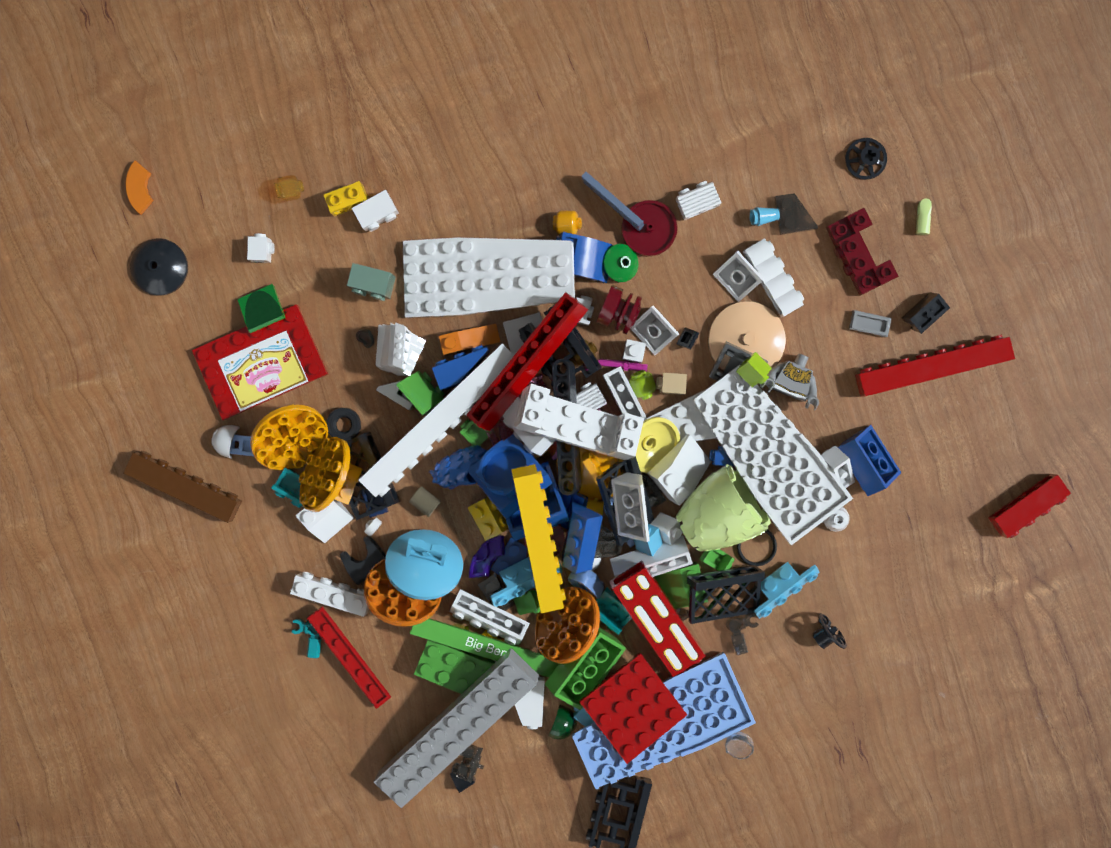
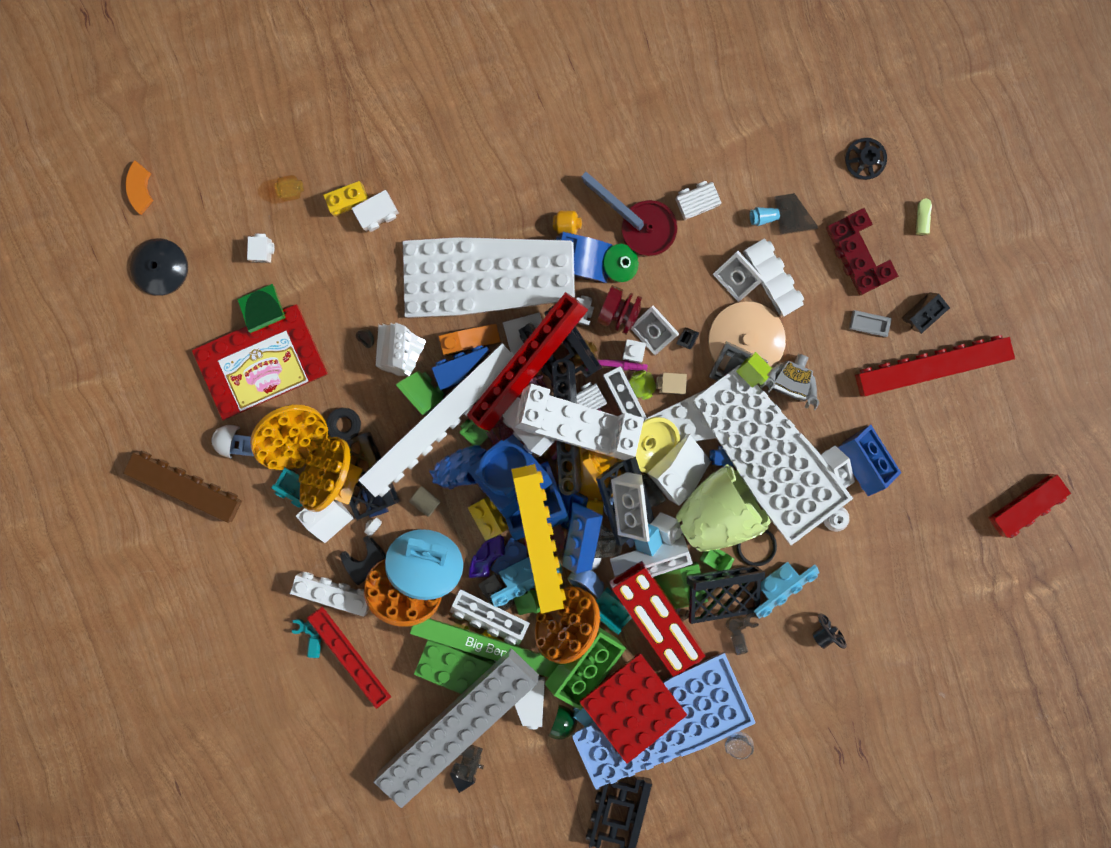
(371, 281): sand green brick -> none
(392, 392): white slope -> none

